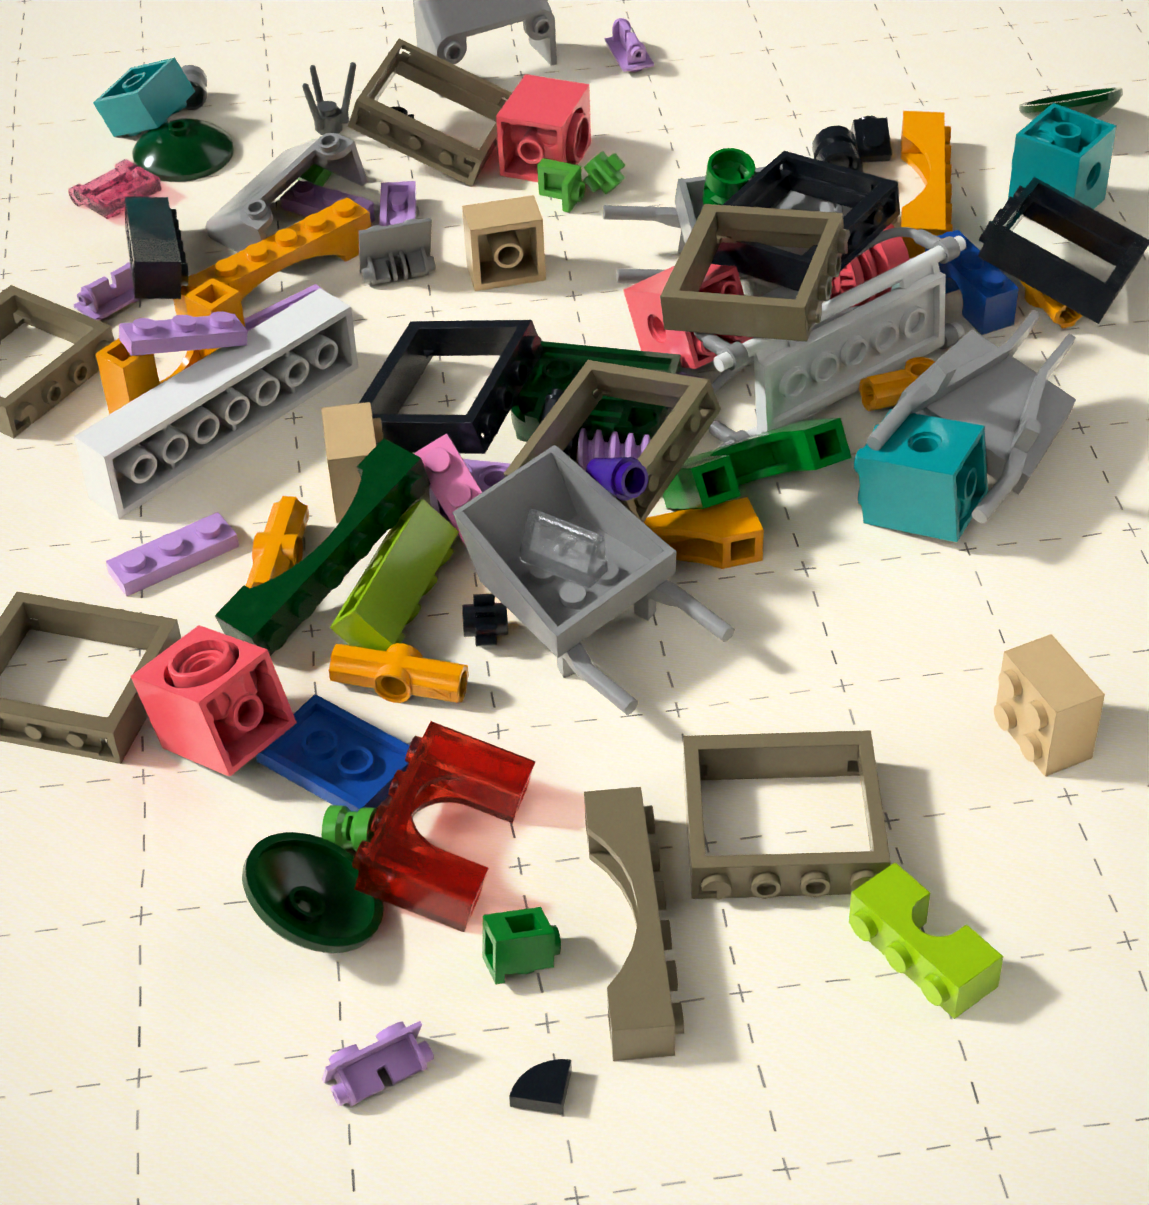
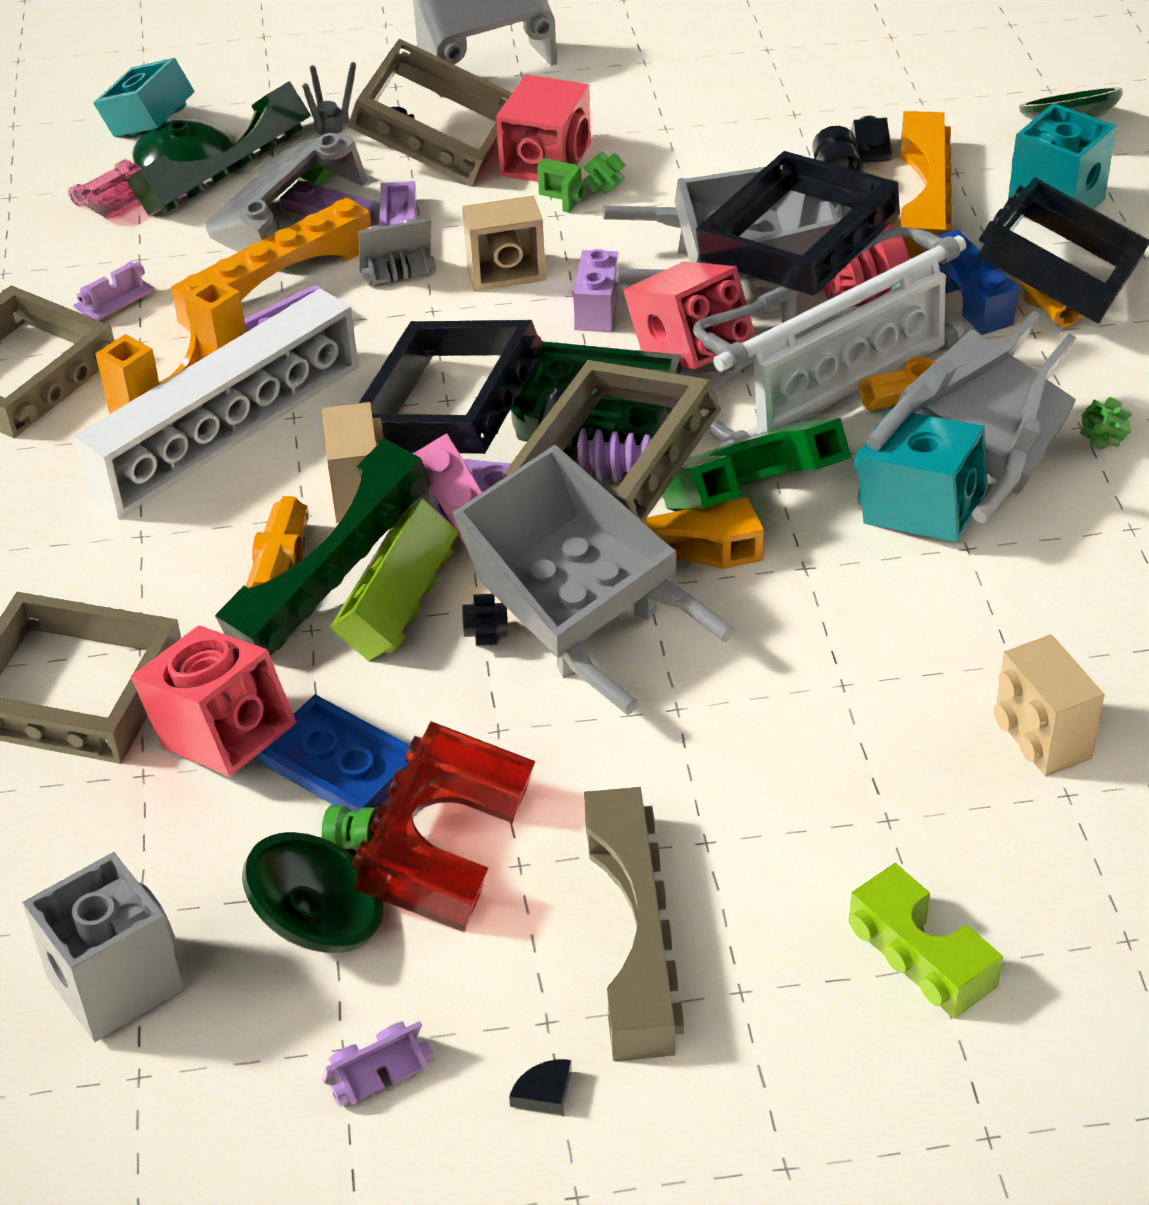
(105, 945): none -> light grey brick
(155, 248): black brick -> none
(166, 180): none -> dark green arch
(172, 554): lavender plate -> none
(182, 333): lavender plate -> none
(198, 80): light grey wheel -> none
(398, 673): light orange piece -> none
(518, 942): green brick -> none
(563, 549): clear slope -> none
(596, 290): none -> lavender brick
(619, 476): dark purple cone -> none
(627, 47): lavender hinge -> none
(726, 174): green wheel -> none
(753, 315): dark tan window -> none
(782, 757): dark tan window -> none
(1106, 423): none -> bright green gear

